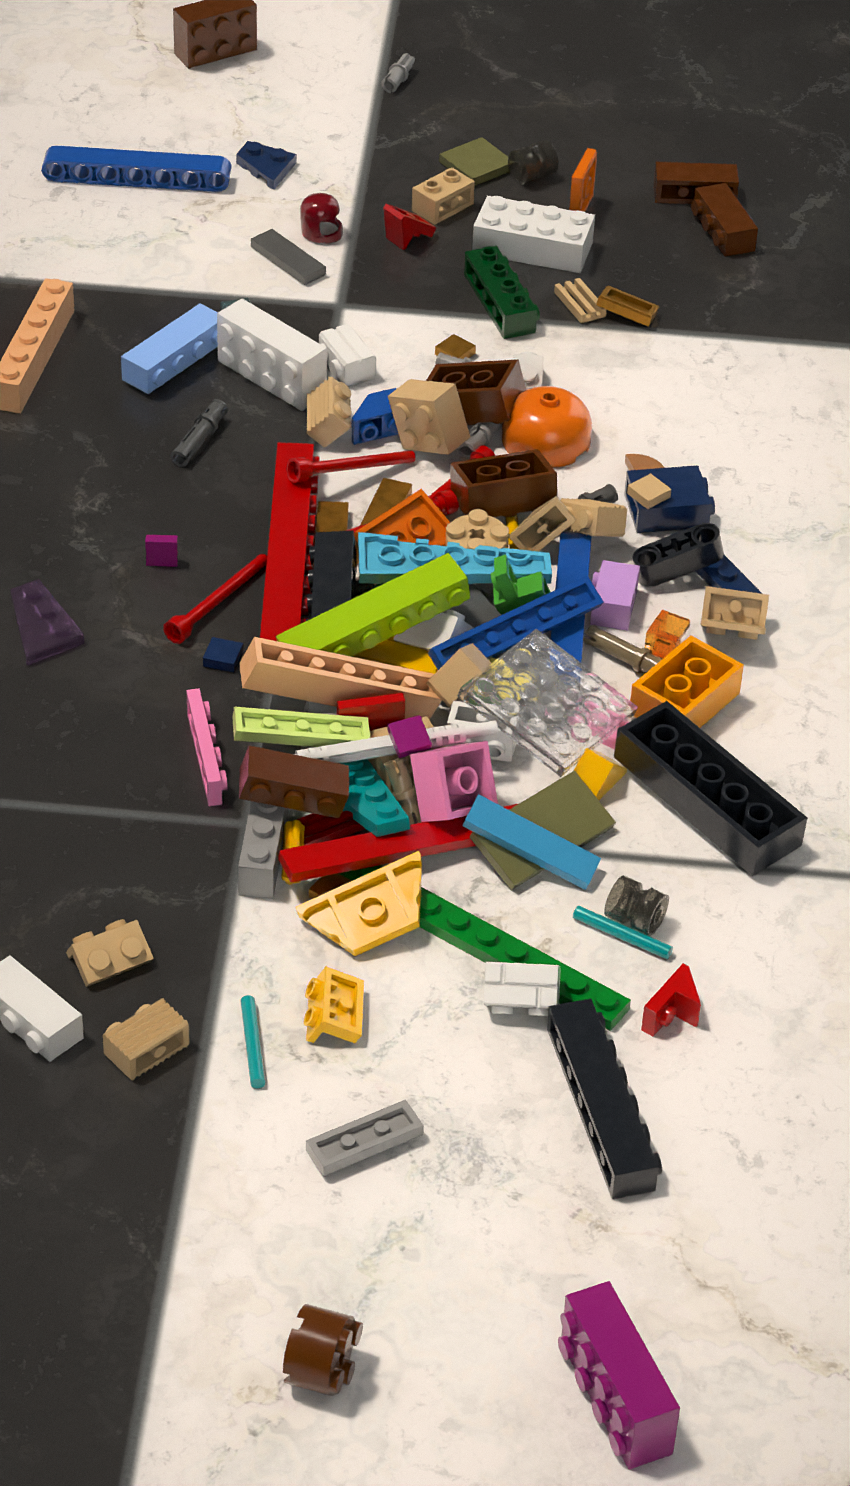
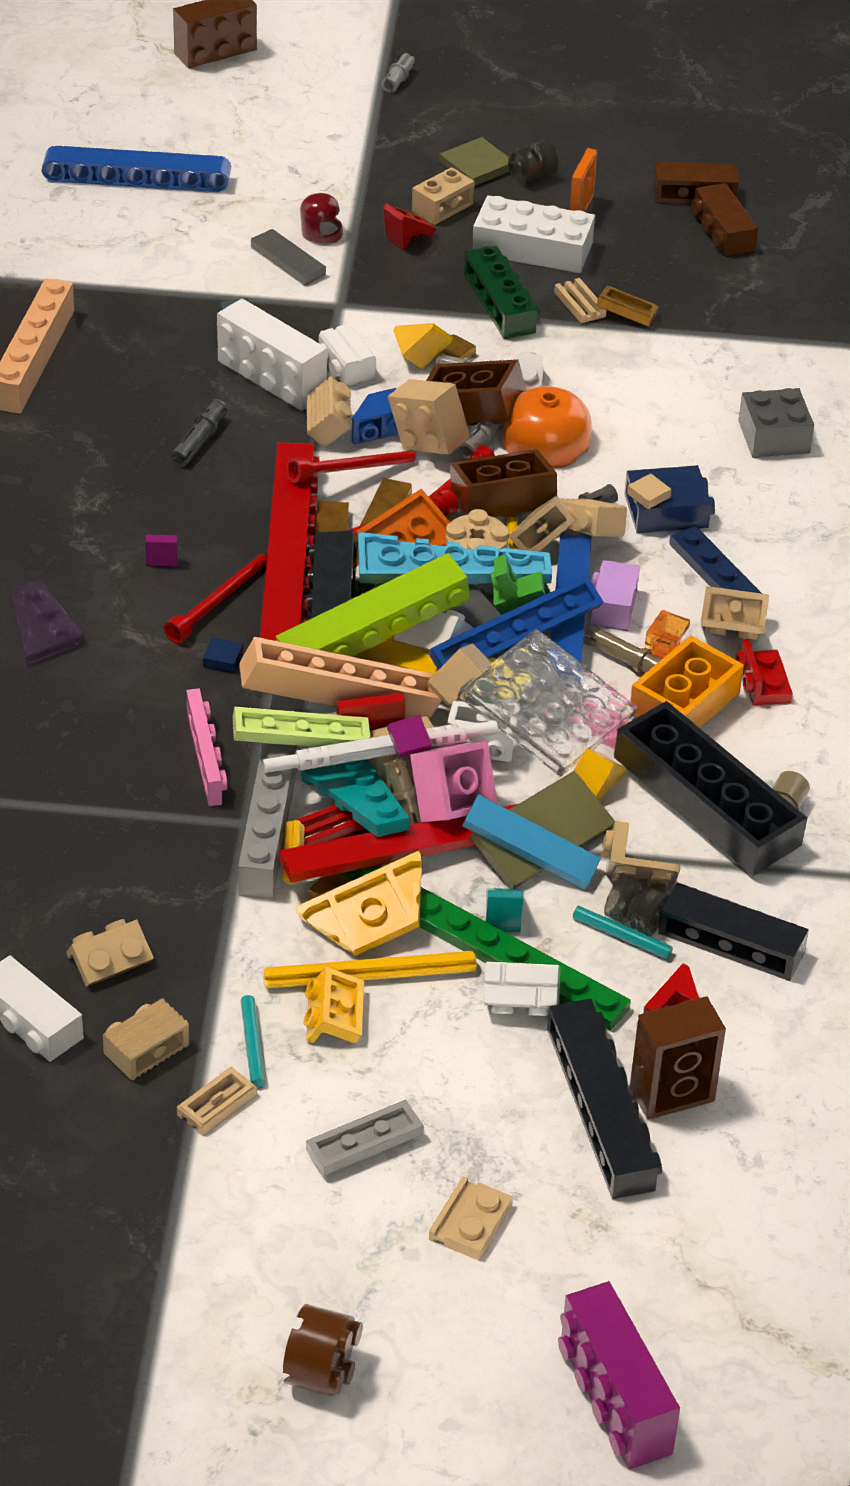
(171, 349): light blue brick -> none
(221, 1104): none -> tan tile
(266, 162): dark blue wing -> none
(294, 782): reddish brown brick -> none
(374, 968): none -> yellow axle
(421, 342): none -> yellow slope
(471, 1218): none -> tan plate
(504, 908): none -> teal slope
(614, 849): none -> tan bracket
(640, 461): medium nougat tile -> none
(677, 1057): none -> reddish brown brick
(678, 554): black beam -> none
(733, 931): none -> black brick
(763, 675): none -> red bracket
(776, 422): none -> dark grey brick
(792, 787): none -> dark tan brick

